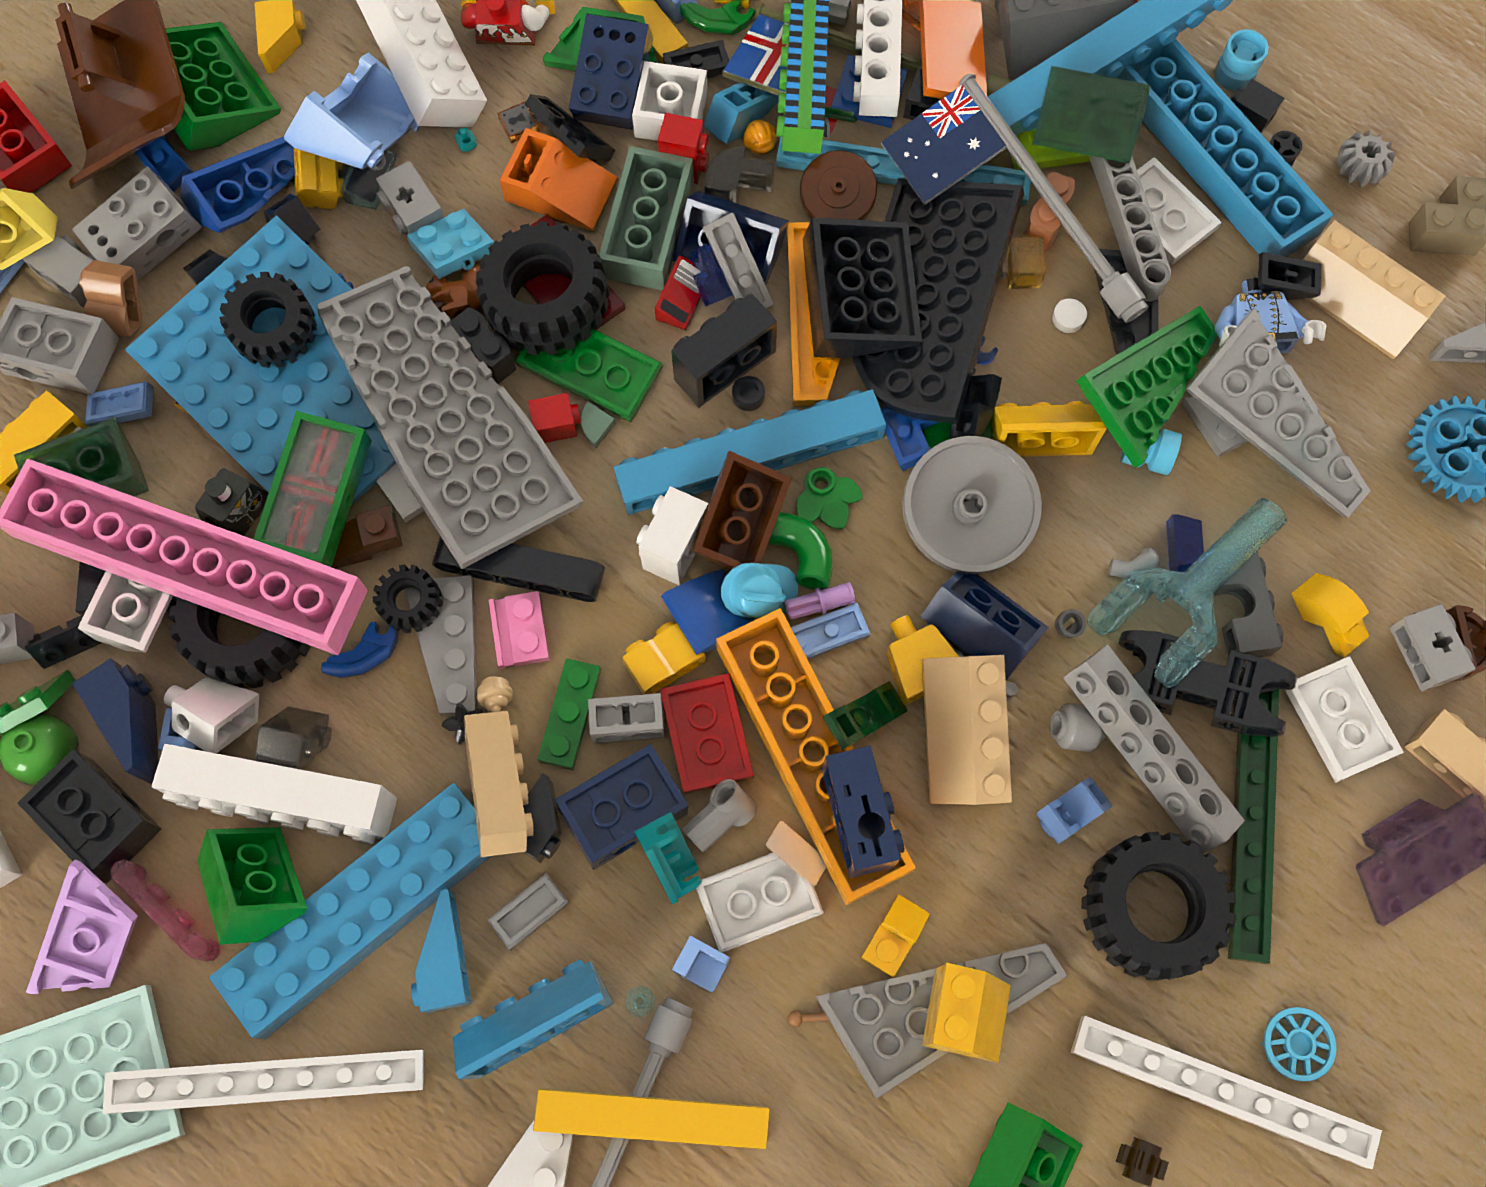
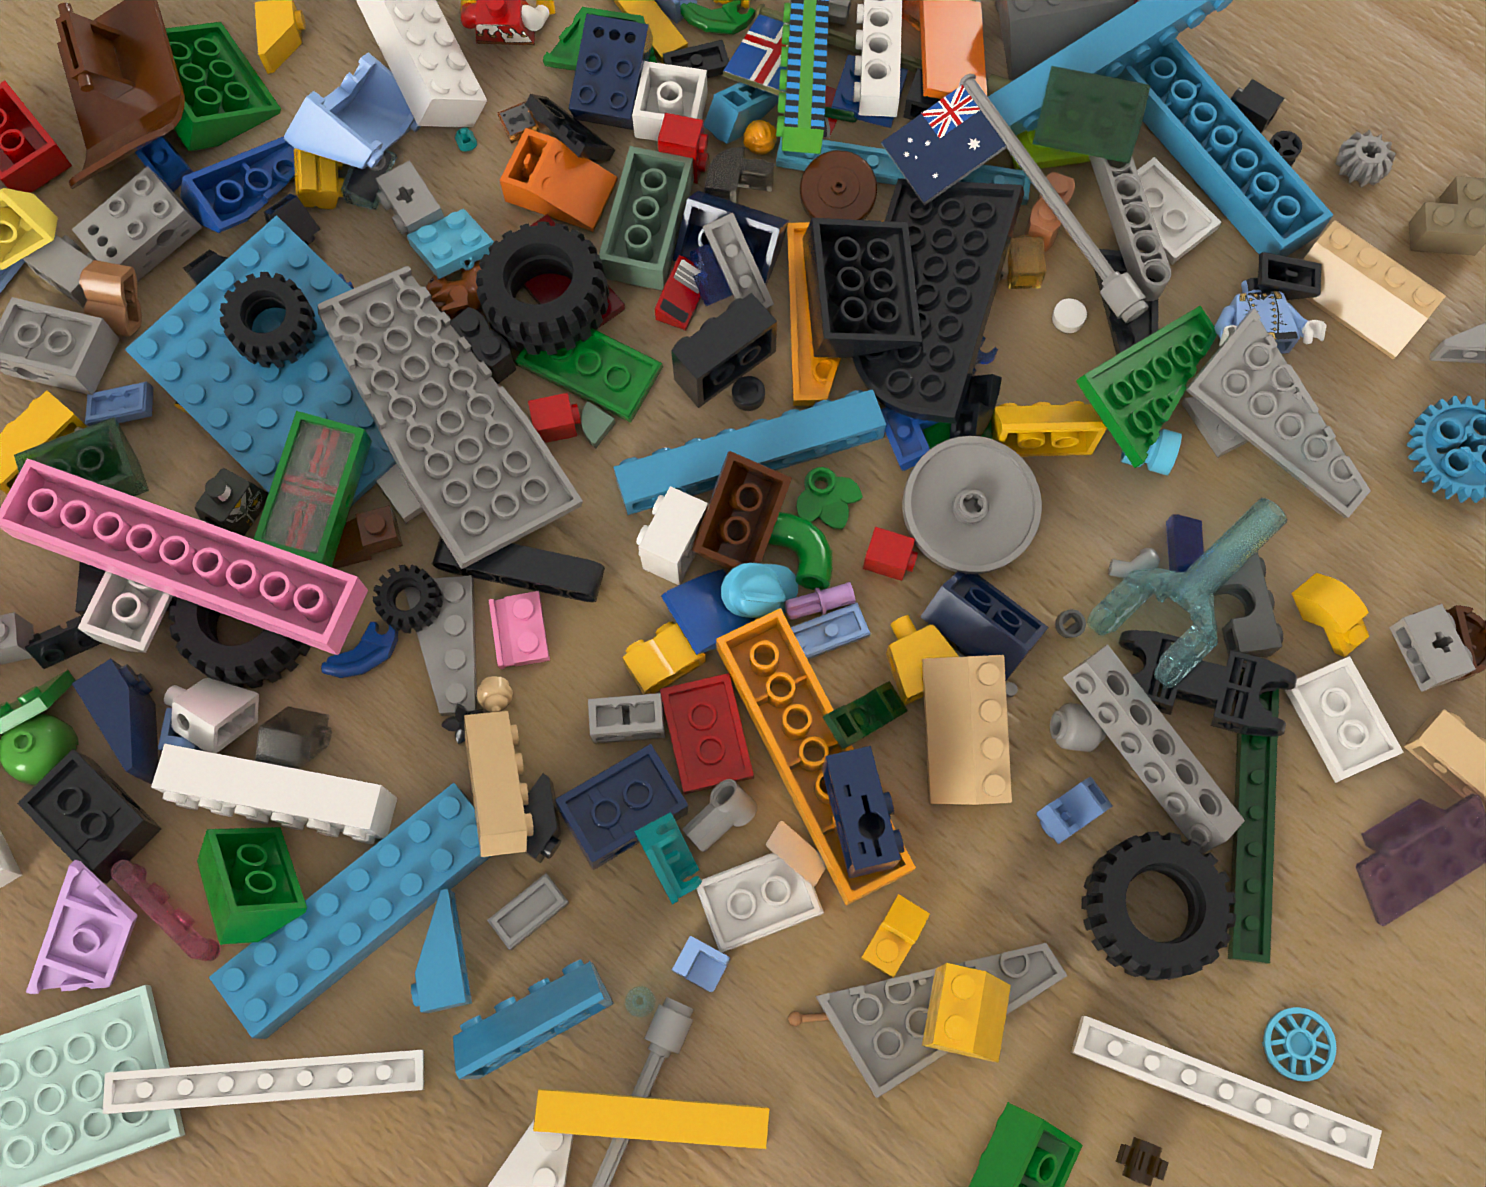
(569, 714): green plate -> none
(890, 554): none -> red brick
(1241, 59): medium azure wheel -> none

